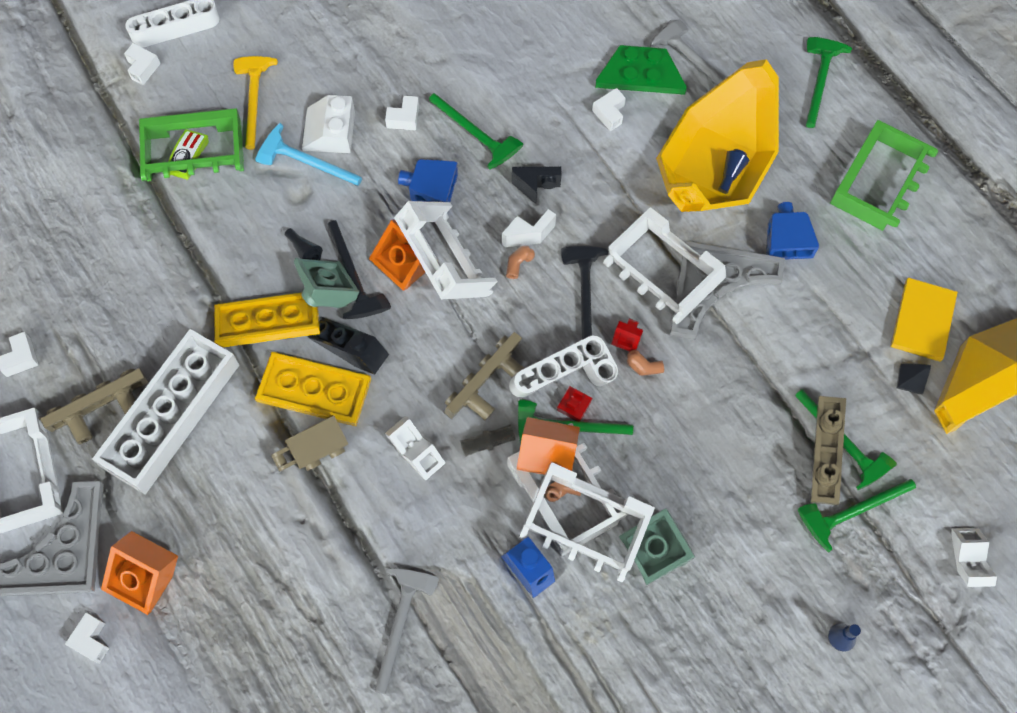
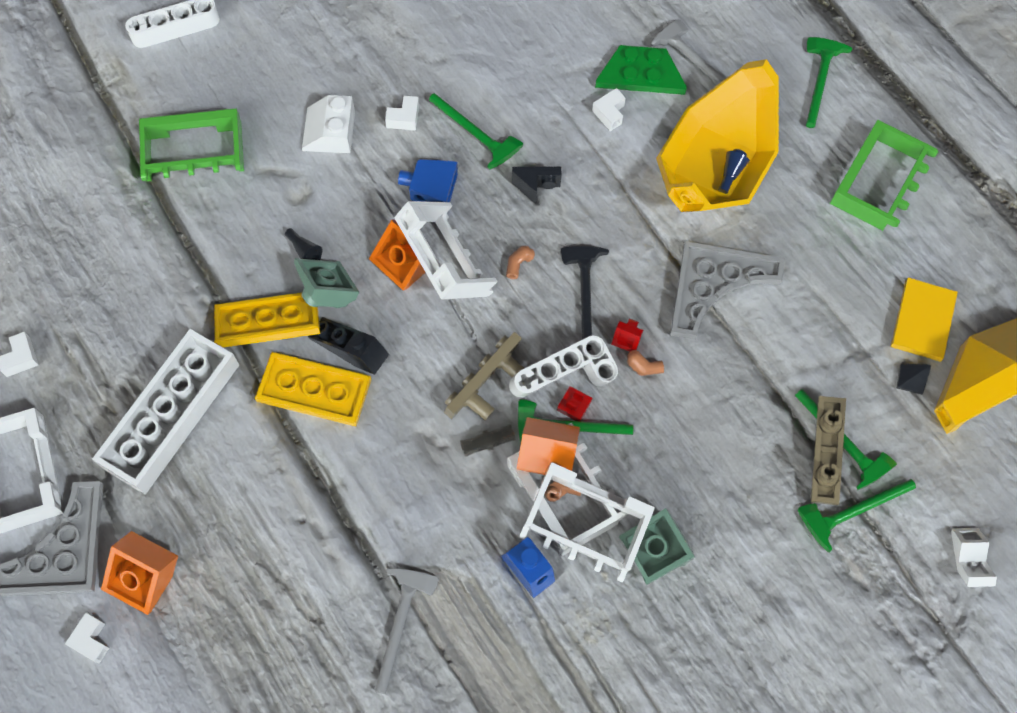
(84, 404): dark tan plate -> none
(143, 63): white piece -> none
(188, 147): slope -> none
(254, 66): yellow piece -> none
(275, 145): medium azure piece -> none
(313, 444): dark tan brick -> none
(364, 305): black piece -> none
(415, 448): white slope -> none
(522, 233): white slope -> none
(660, 226): white hinge -> none
(791, 234): blue torso -> none
(843, 636): dark blue cone -> none

